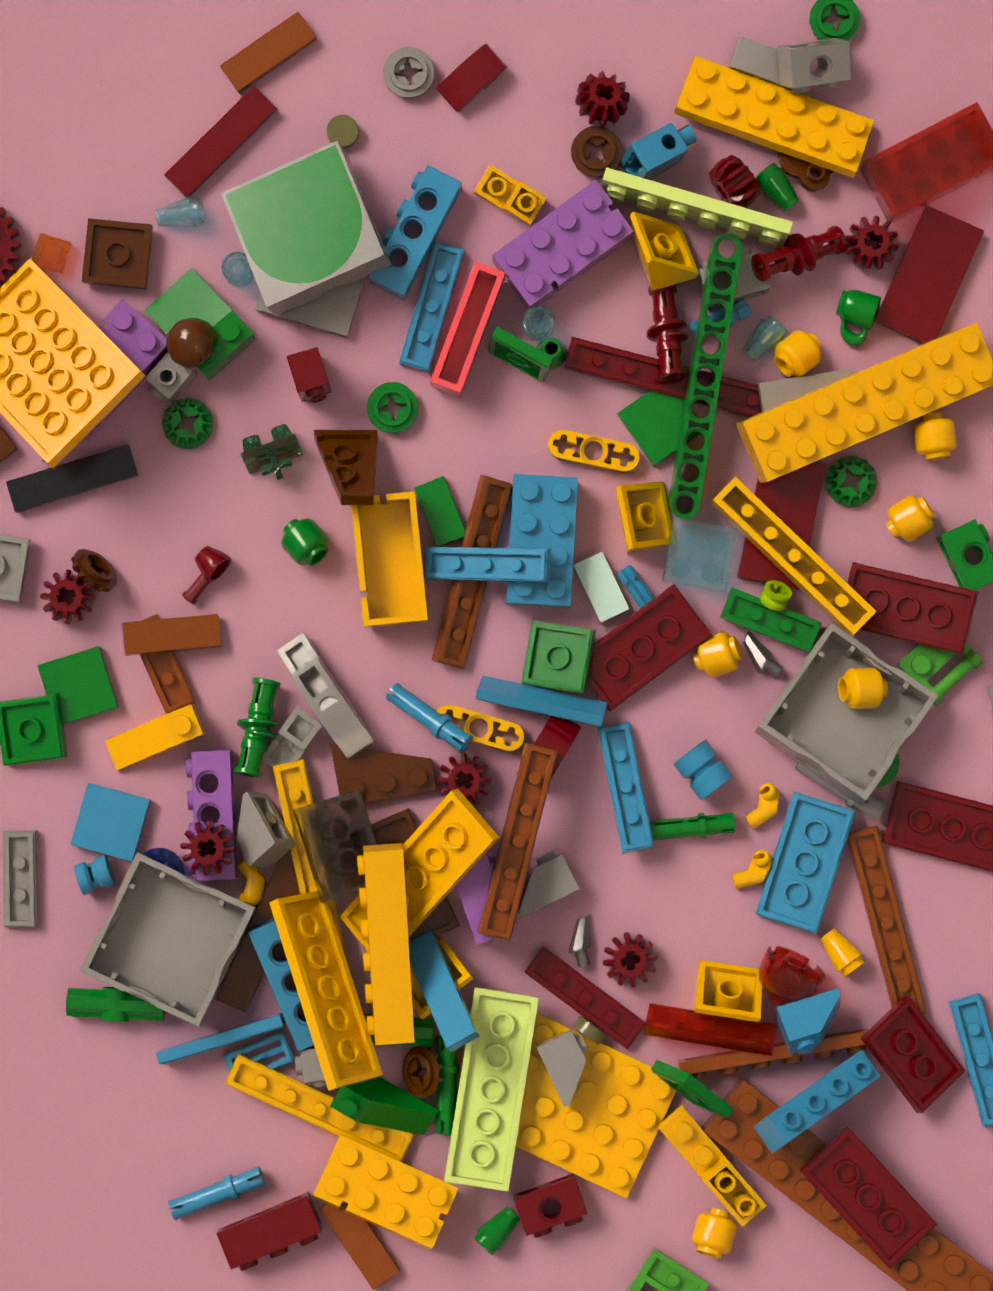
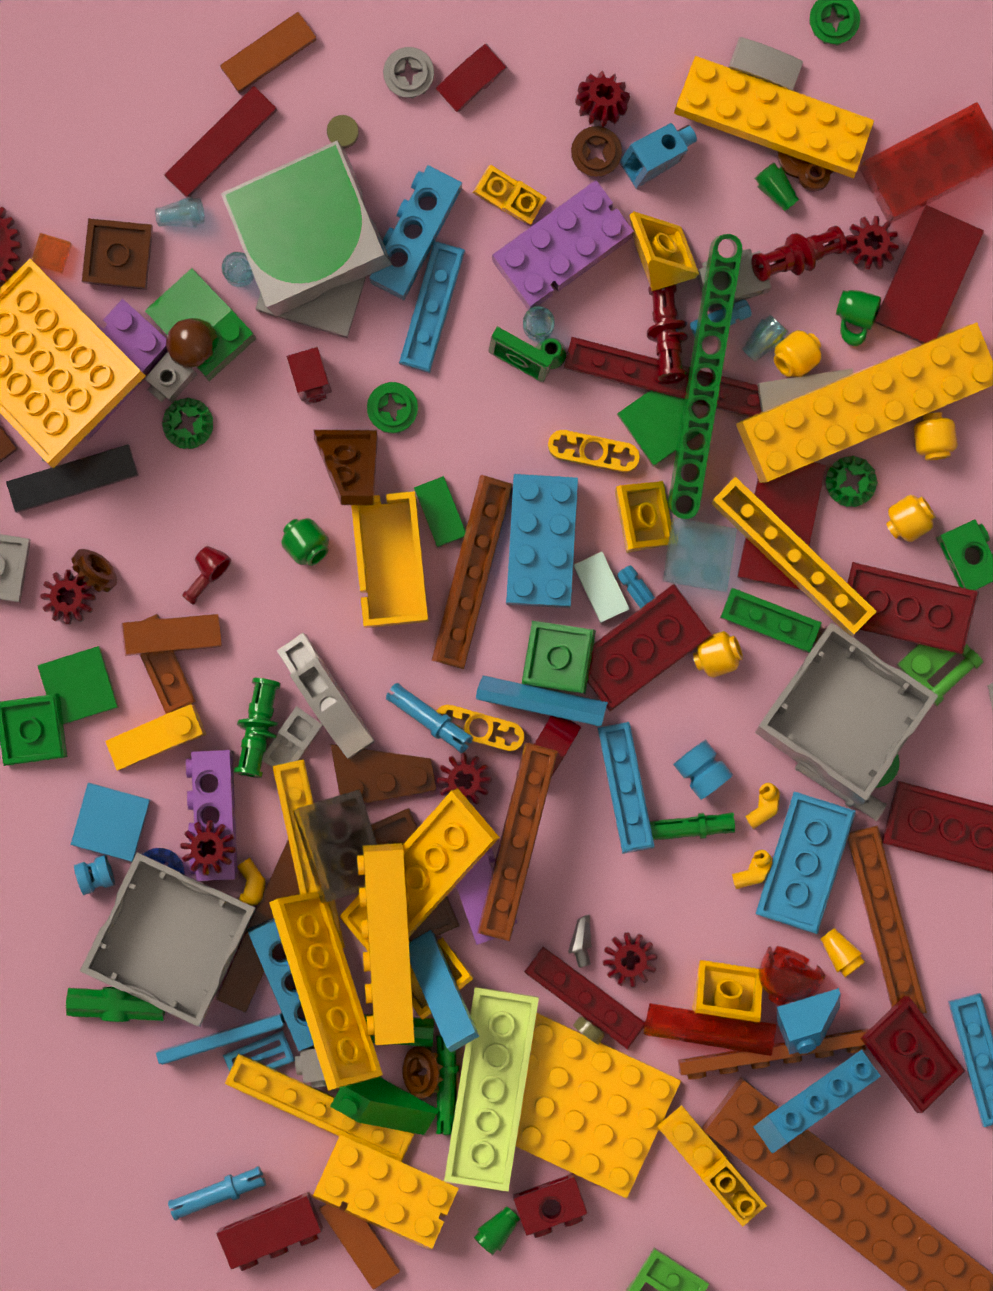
(20, 878): light grey tile -> none
(261, 831): light grey slope -> none
(273, 455): hips -> none
(467, 329): coral brick -> none
(487, 564): dark azure tile -> none
(547, 883): light grey slope -> none
(564, 1062): light grey slope -> none
(691, 1089): green tile -> none
(706, 210): yellowish green plate -> none
(714, 1233): yellow head -> none
(734, 182): dark red gear -> none
(760, 656): flat silver bar -> none
(775, 595): lime bush -> none
(797, 59): light grey brick -> none
(862, 688): yellow head -> none
(868, 1197): dark red tile -> none

